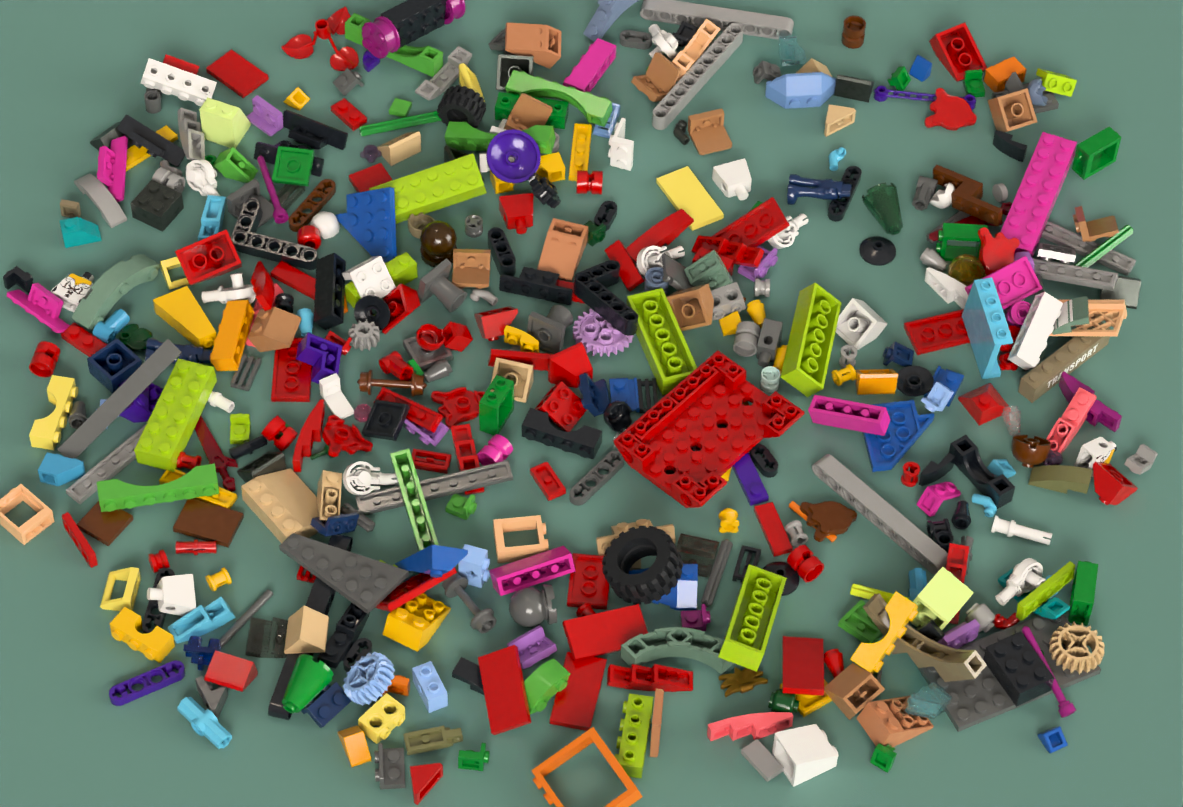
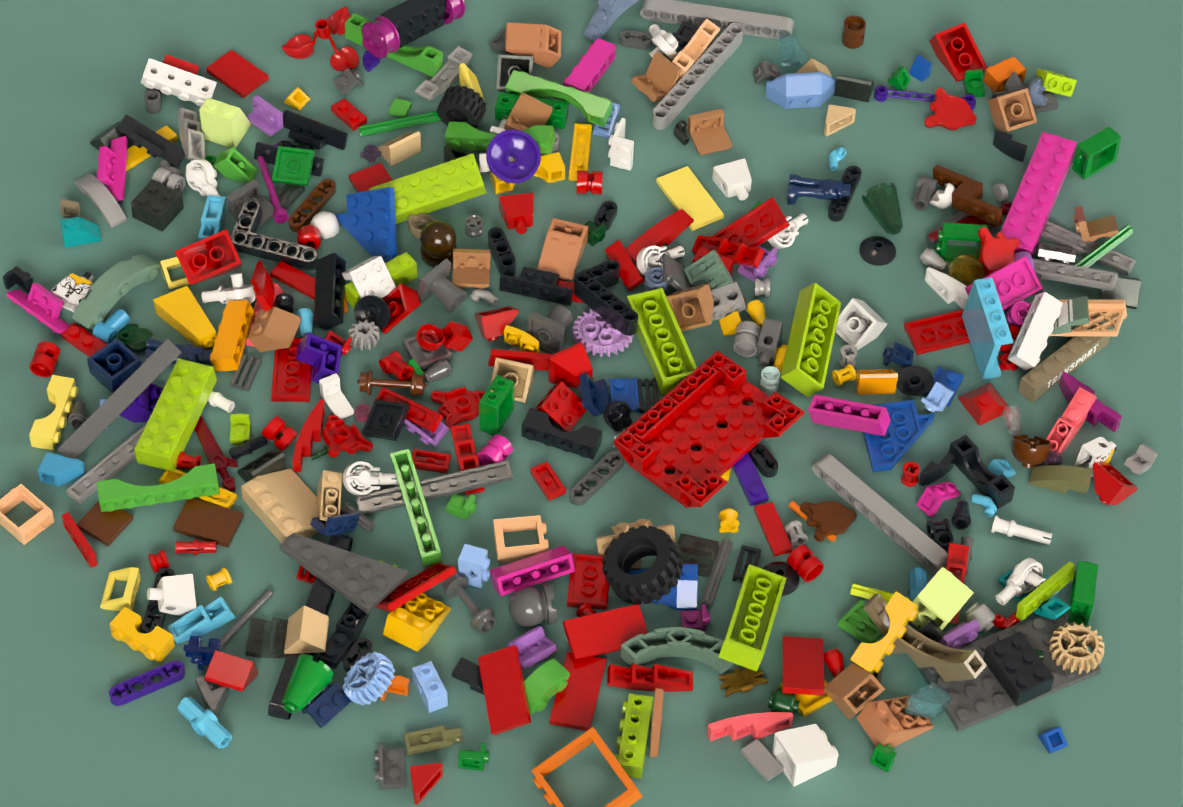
(355, 745): light orange slope -> none
(378, 716): light yellow brick -> none
(433, 560): blue wedge -> none
(544, 190): black gear -> none
(1065, 707): magenta piece -> none

